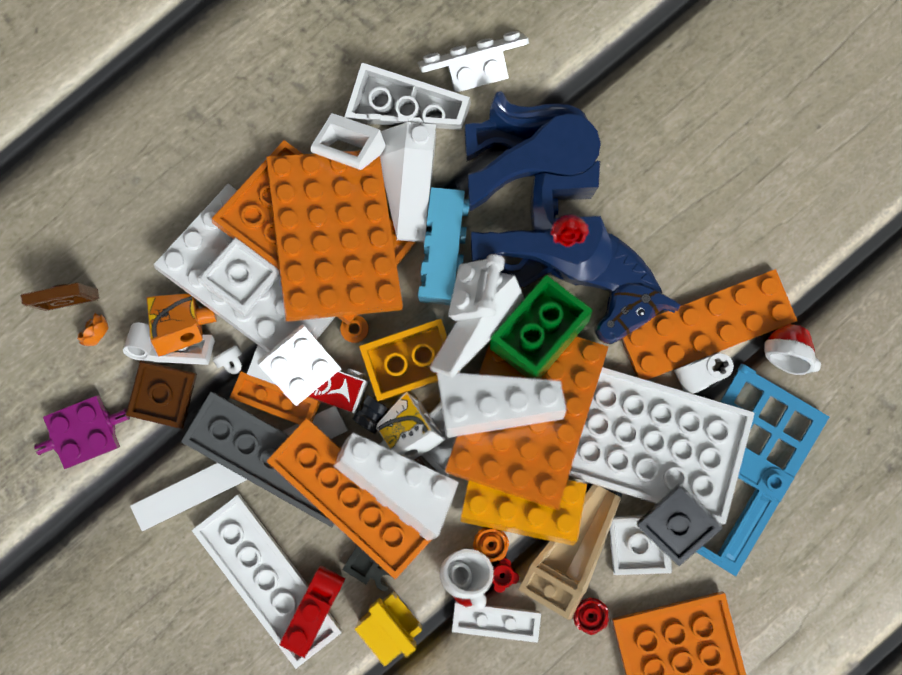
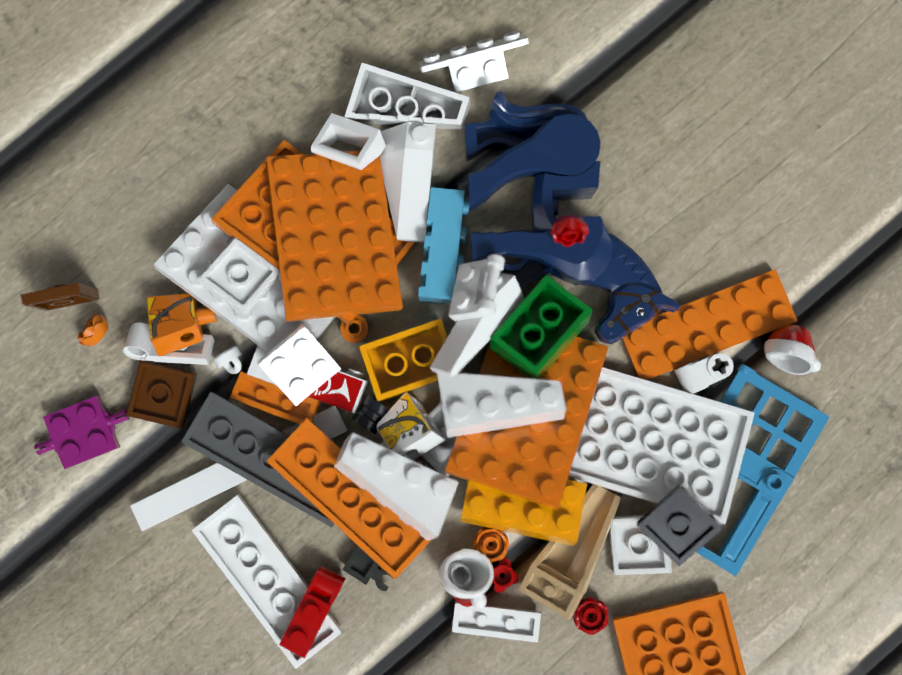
(389, 628): yellow plate -> none

